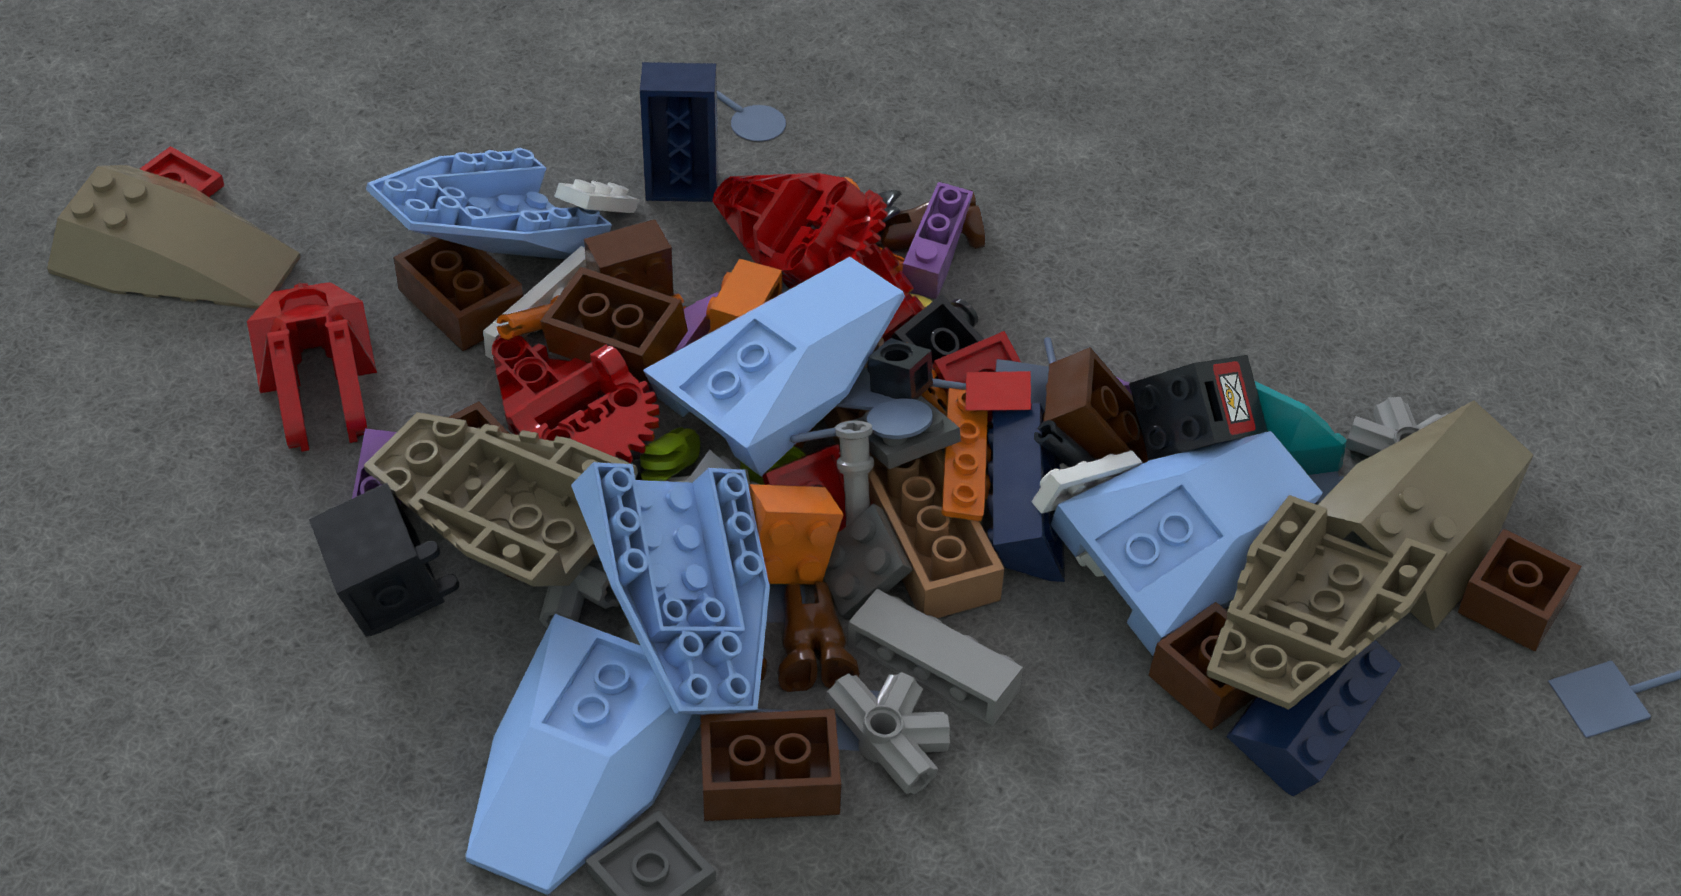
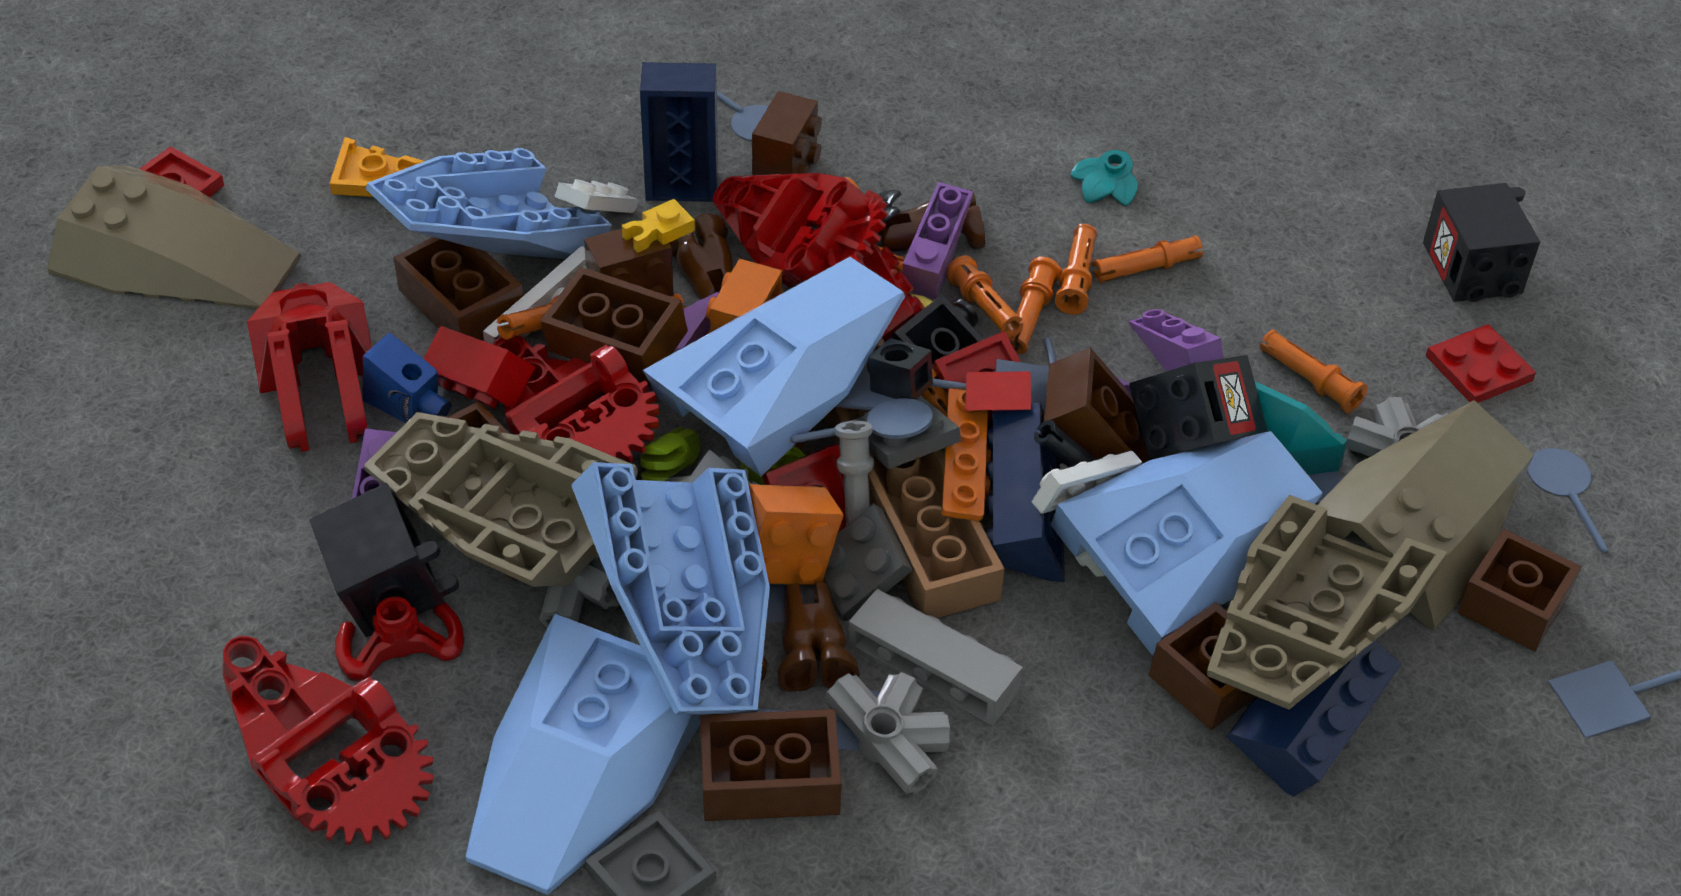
(306, 713): none -> red connector
(360, 165): none -> light orange wing
(396, 636): none -> red piece
(401, 381): none -> blue torso
(478, 368): none -> red brick
(659, 223): none -> yellow plate
(706, 261): none -> reddish brown piece
(786, 136): none -> reddish brown brick
(977, 288): none -> orange pin
(1035, 294): none -> orange pin
(1076, 278): none -> orange pin
(1103, 179): none -> teal plate
(1162, 255): none -> orange pin
(1176, 341): none -> medium lavender slope
(1325, 378): none -> orange pin
(1480, 364): none -> red plate
(1481, 241): none -> black container
(1564, 475): none -> sand blue piece

